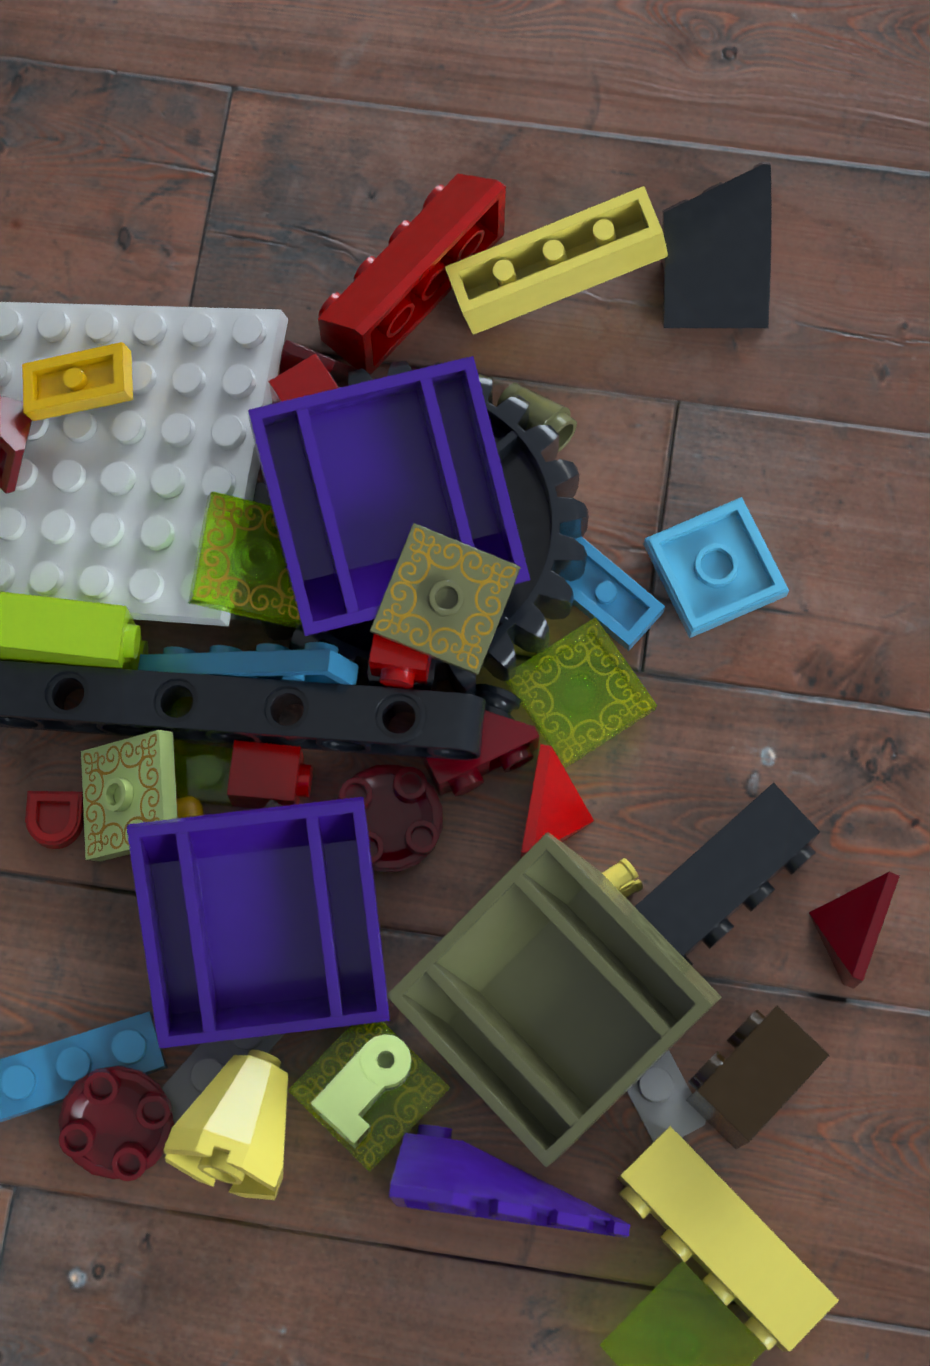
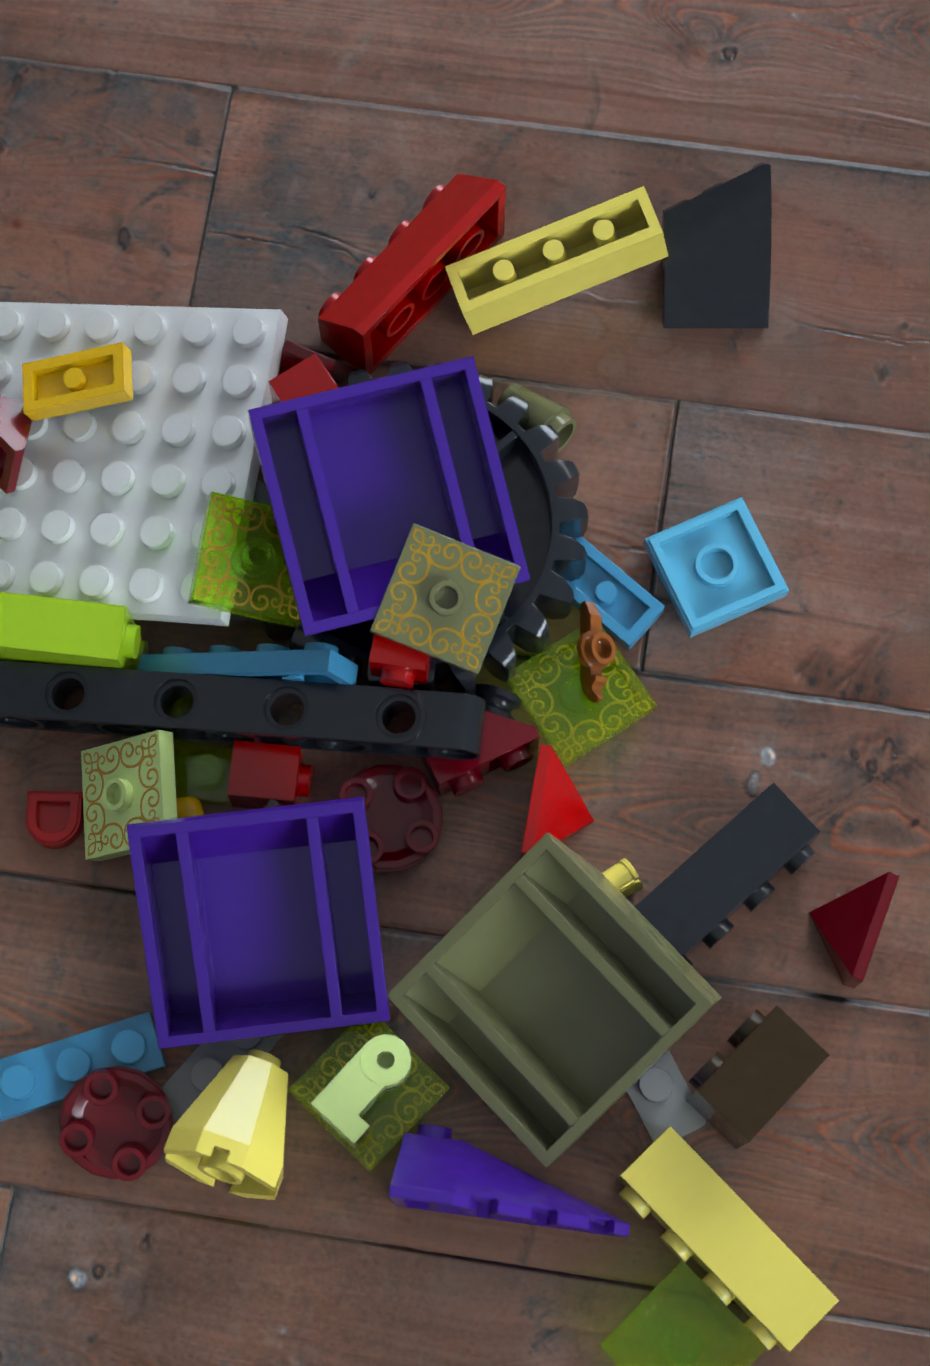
(594, 650): none -> dark orange piece

